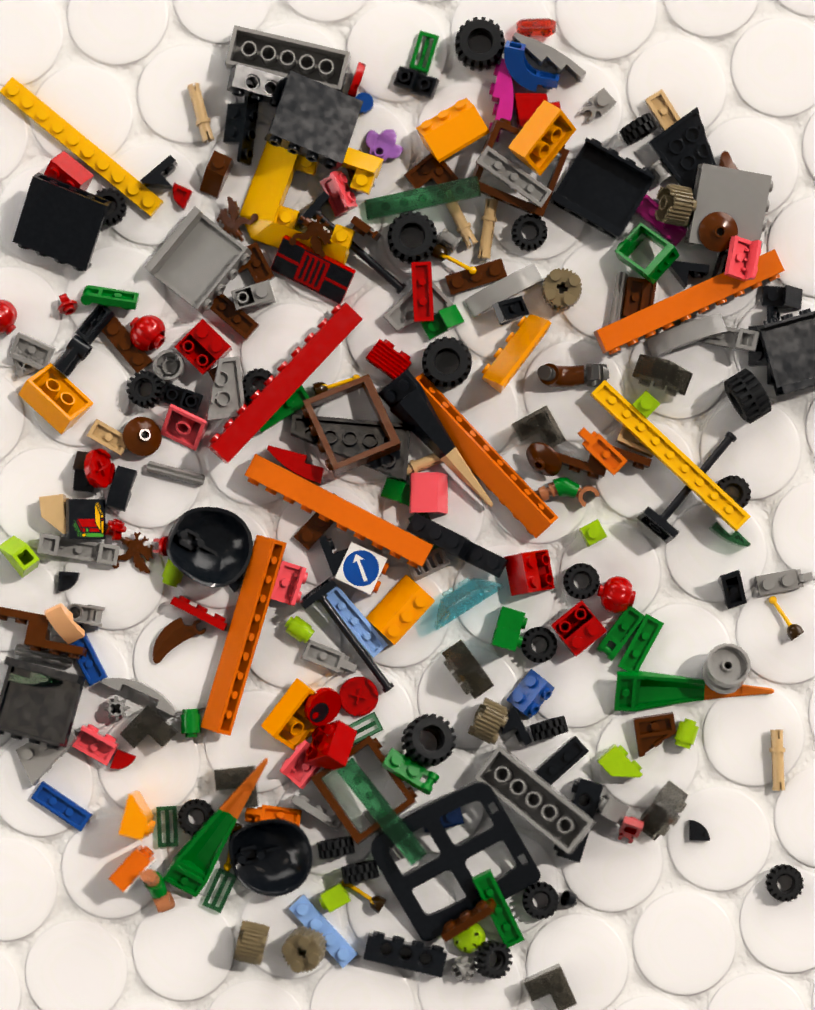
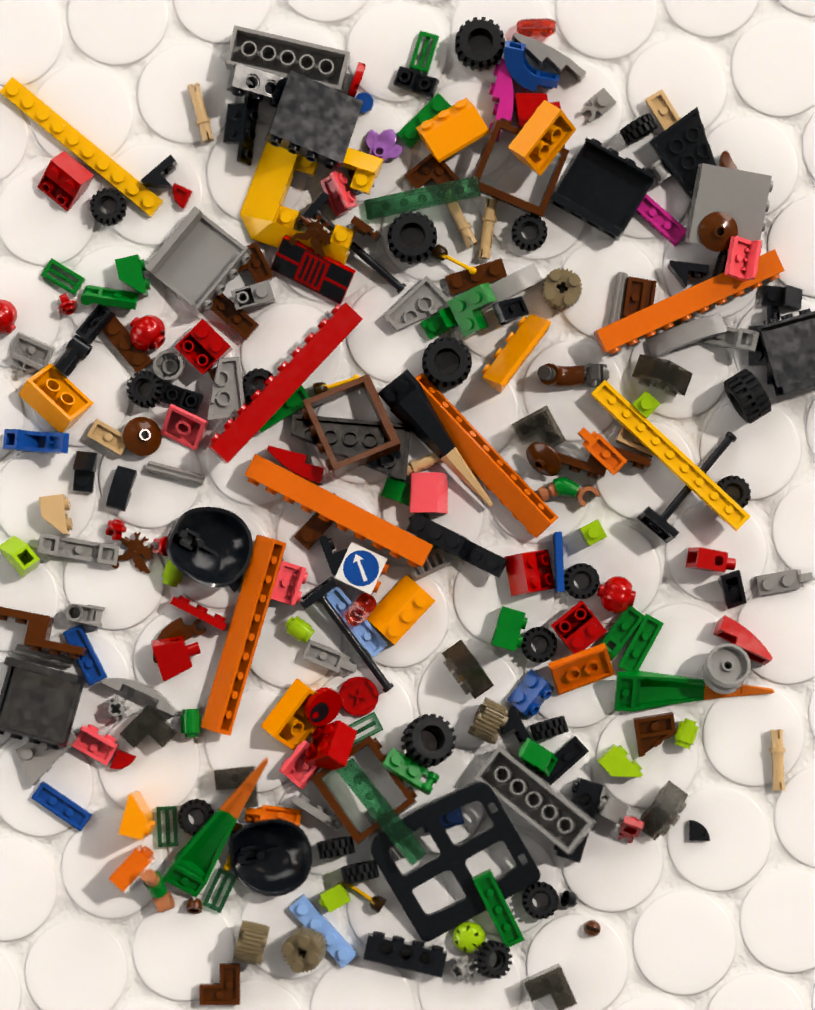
(34, 679): clear green slope -> none
(36, 441): none -> blue arch
(61, 221): black panel -> none
(63, 623): light nougat slope -> none
(67, 580): black tile -> none
(77, 286): none -> green tile
(85, 519): tile -> none
(99, 468): red tile -> none
(131, 273): none -> green slope
(173, 655): none -> red torso
(194, 906): none -> reddish brown hinge
(216, 174): reddish brown slope -> none
(225, 992): none -> reddish brown plate
(232, 223): reddish brown piece -> none
(360, 607): none -> clear red plate
(388, 359): red brick -> none
(409, 133): none -> green plate
(422, 291): red plate -> none
(449, 240): light grey bush -> none
(463, 598): clear light blue wedge -> none
(468, 308): none -> green brick
(468, 919): reddish brown plate -> none
(513, 176): light grey plate -> none
(537, 757): none -> green slope
(558, 562): none -> blue tile
(581, 668): none -> orange tile
(594, 924): none -> reddish brown hinge
(659, 263): green window -> none
(675, 205): dark tan brick -> none
(704, 559): none -> red torso
(734, 538): clear green slope -> none
(739, 635): none -> slope
(793, 629): hinge -> none
(795, 889): black tyre -> none

